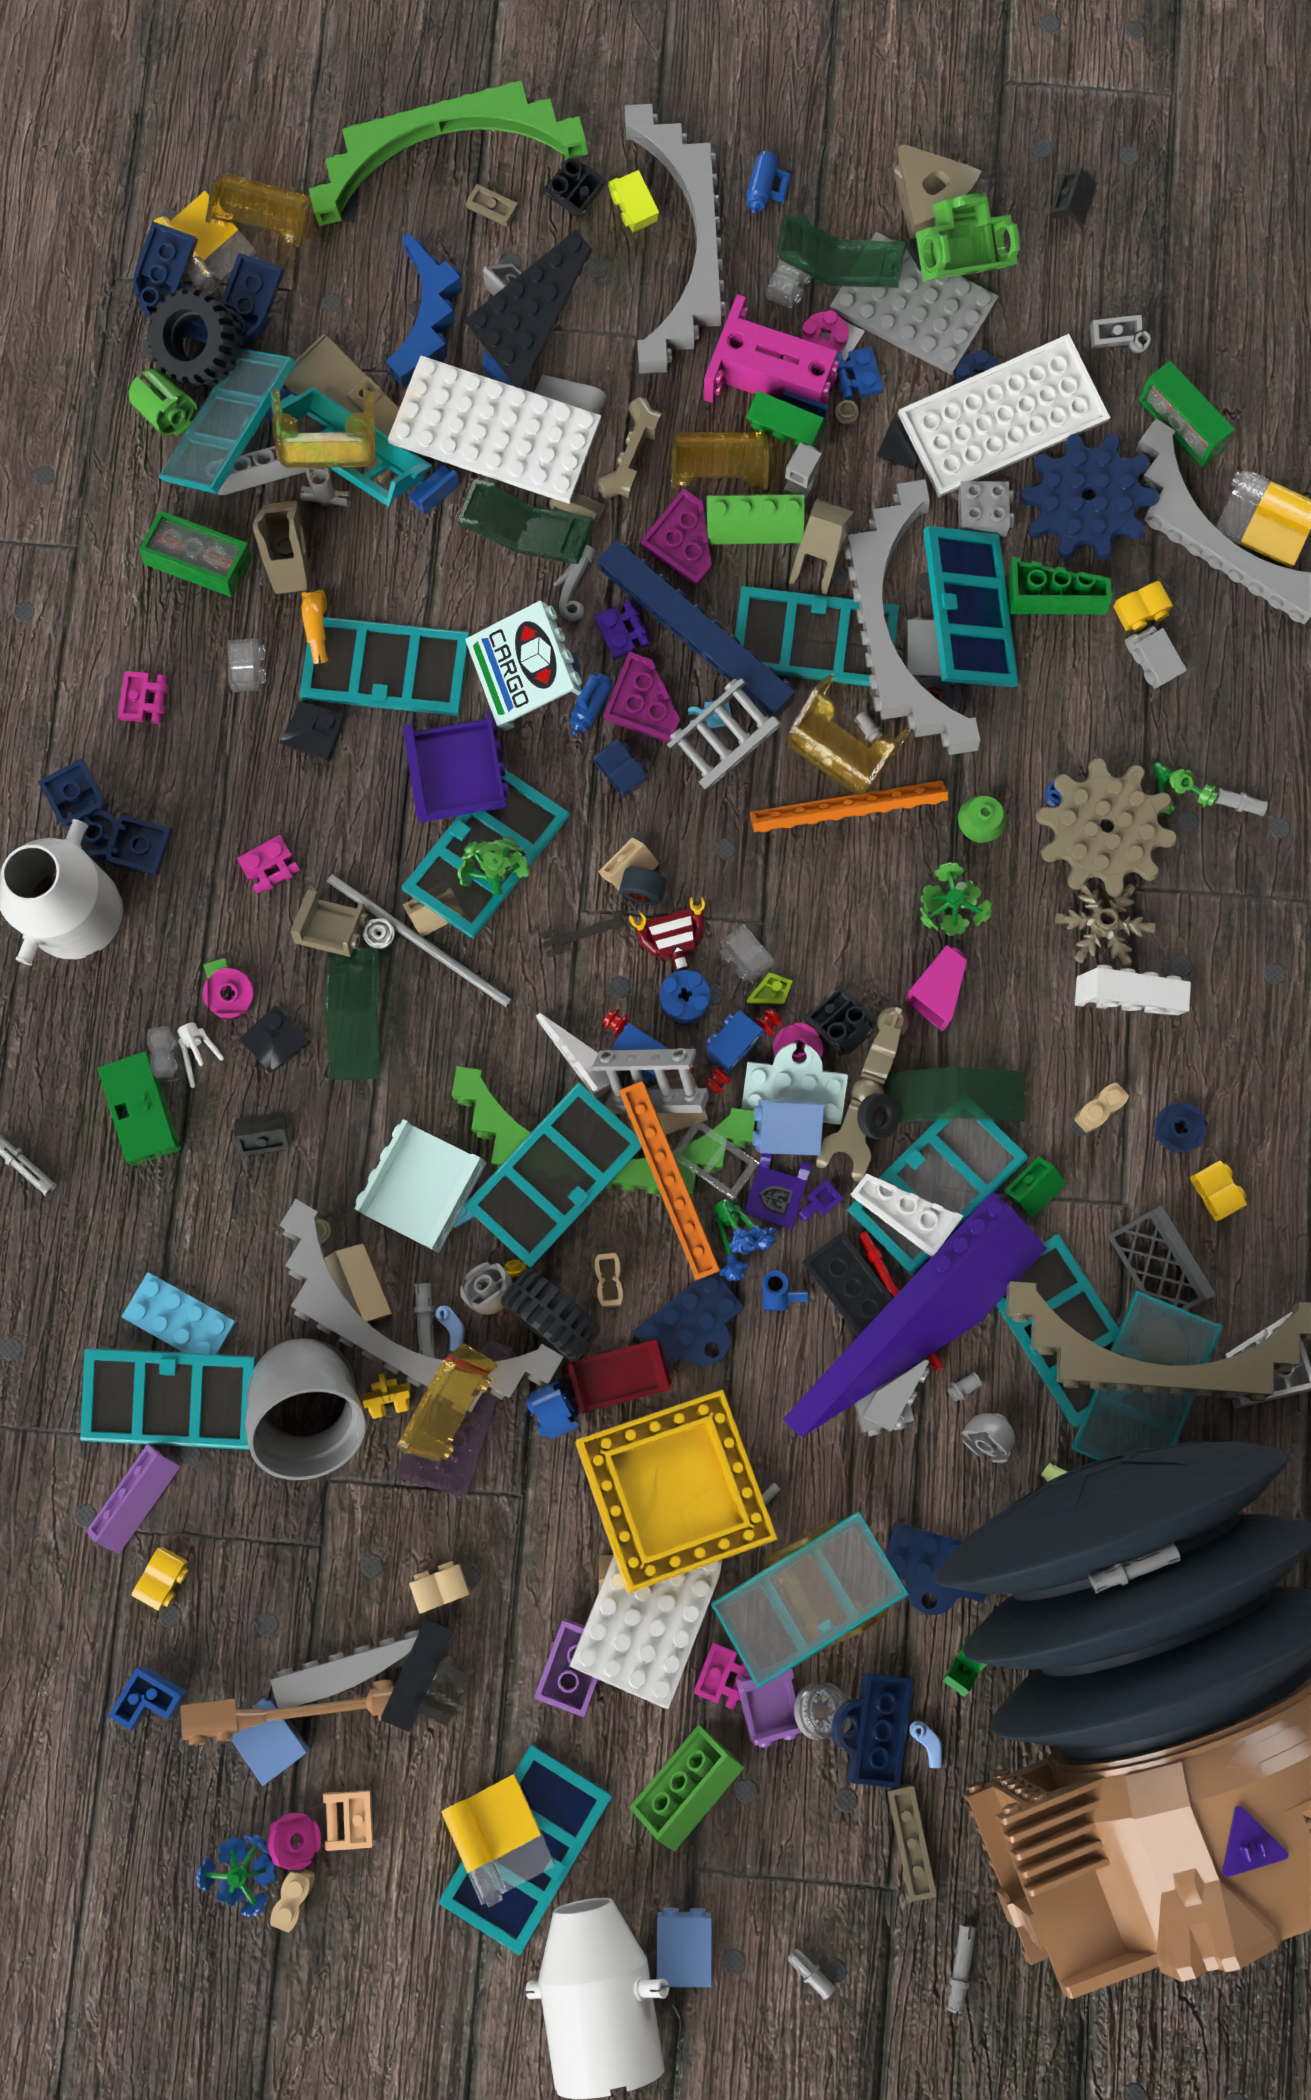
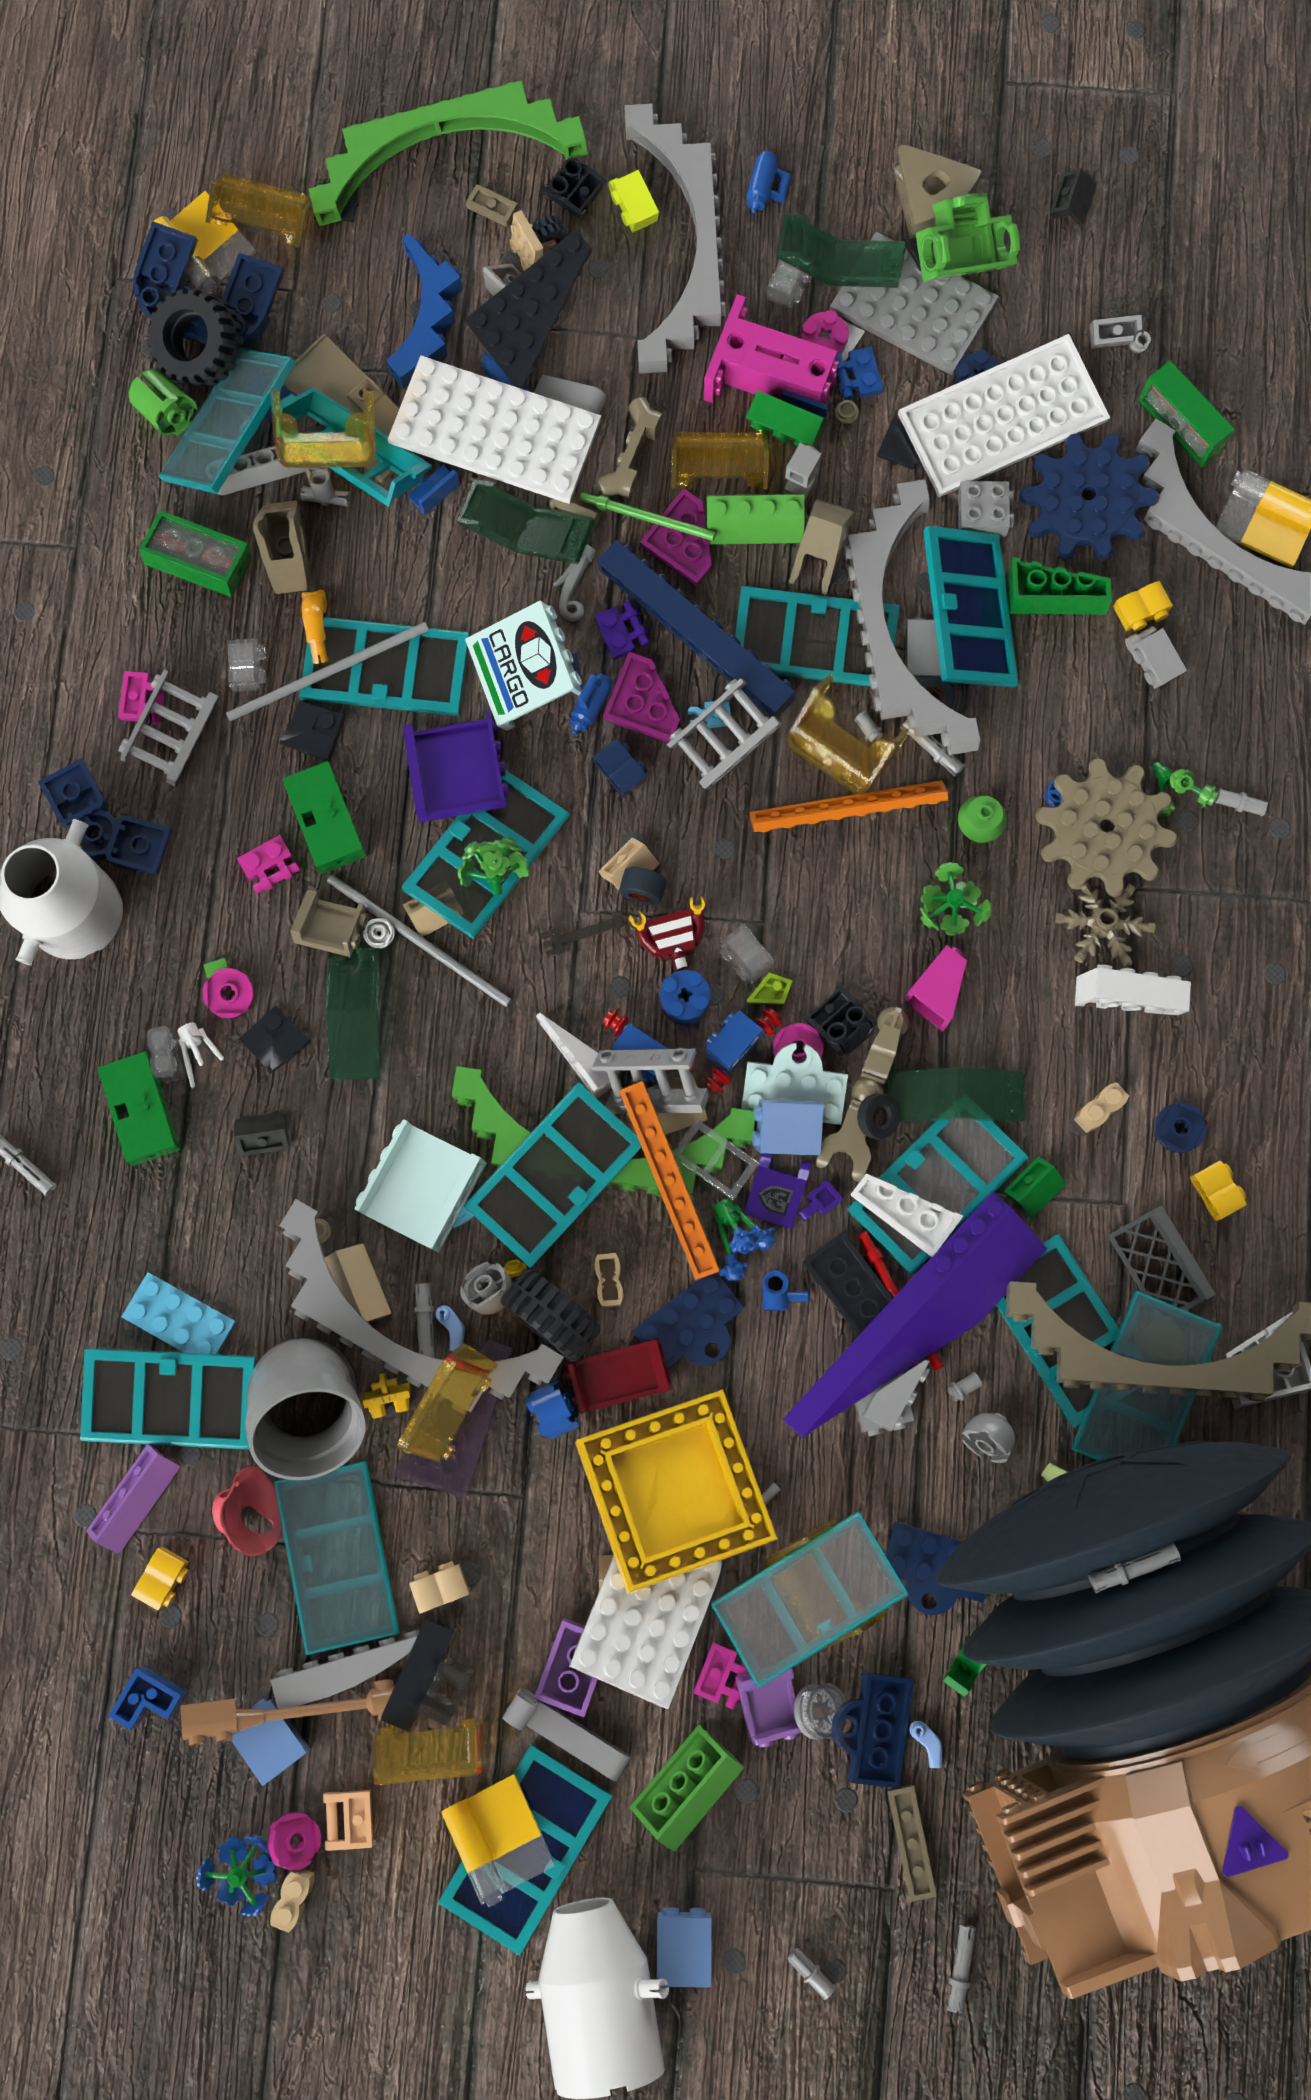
(193, 726): none -> light grey fence
(251, 1490): none -> coral piece
(324, 817): none -> green brick
(327, 671): none -> light grey piece
(336, 1559): none -> clear light blue door
(430, 1753): none -> clear yellow windscreen
(535, 239): none -> tan plate
(566, 1733): none -> light grey beam
(604, 503): none -> bright green bar
(937, 751): none -> light grey pin

